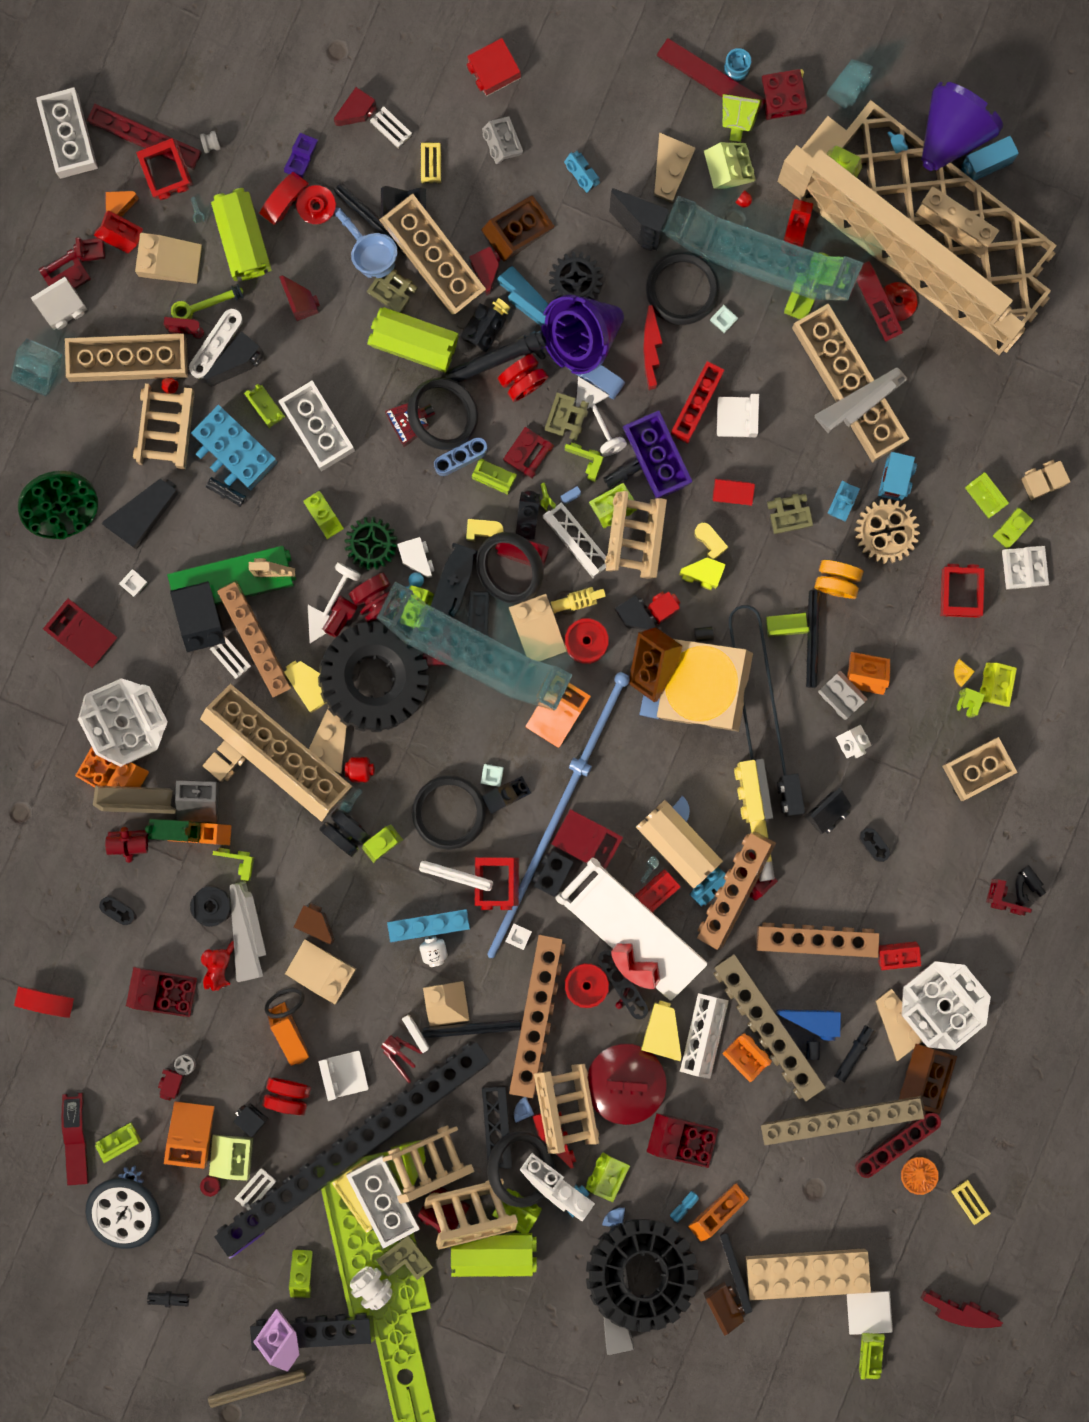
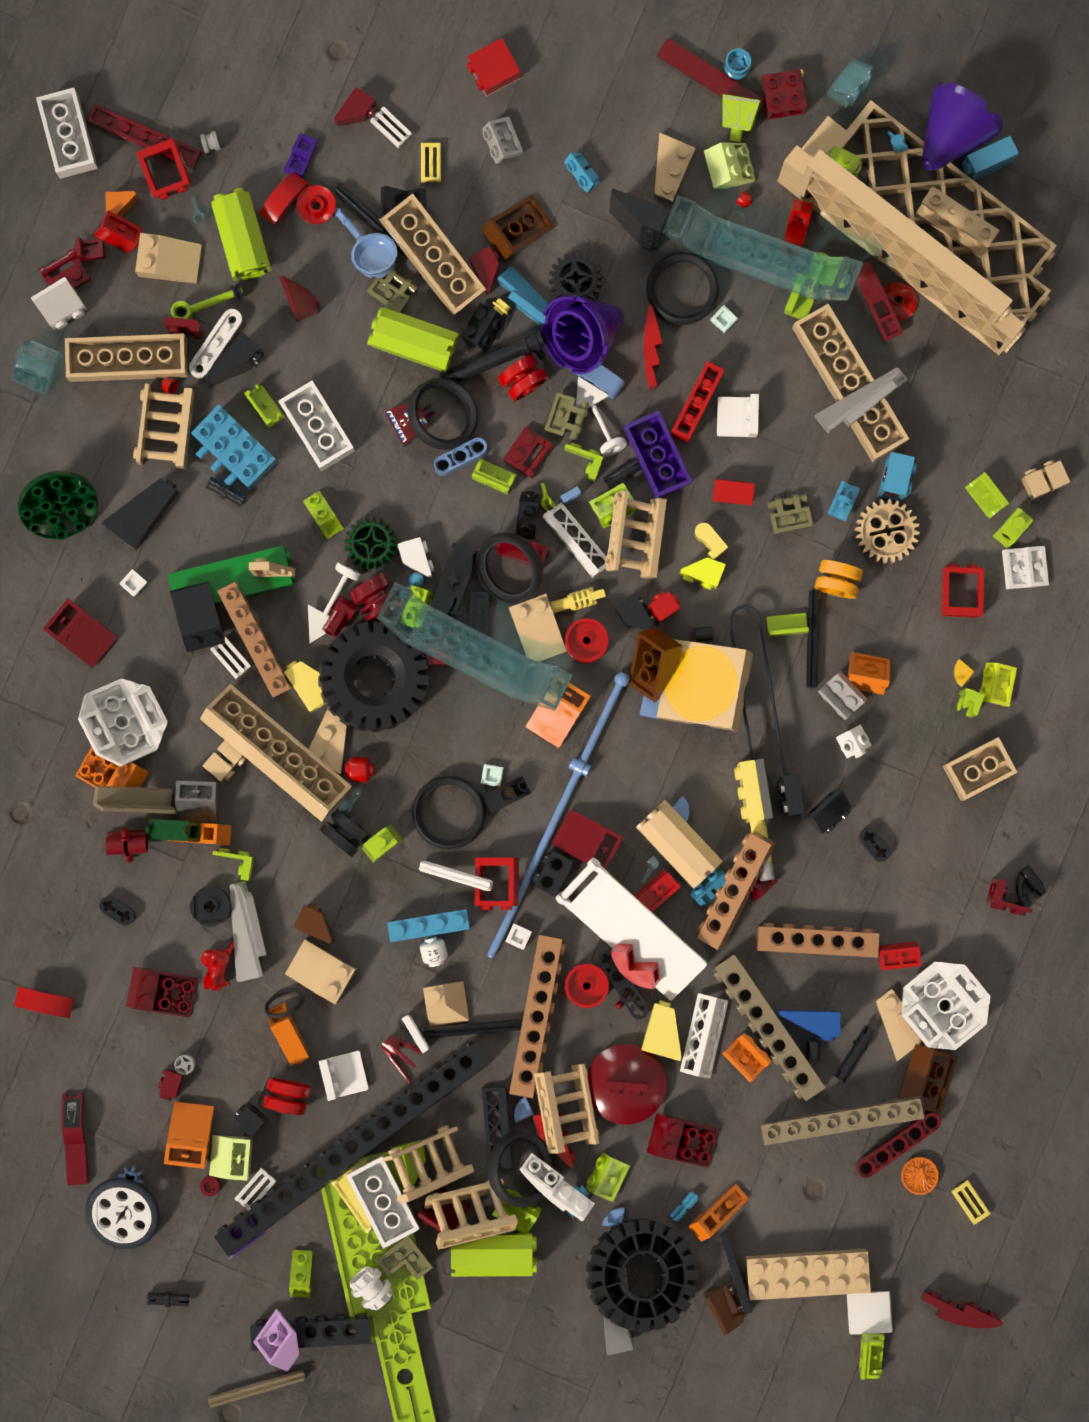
(117, 1142): lime hinge -> none
(482, 528): light yellow leg -> none

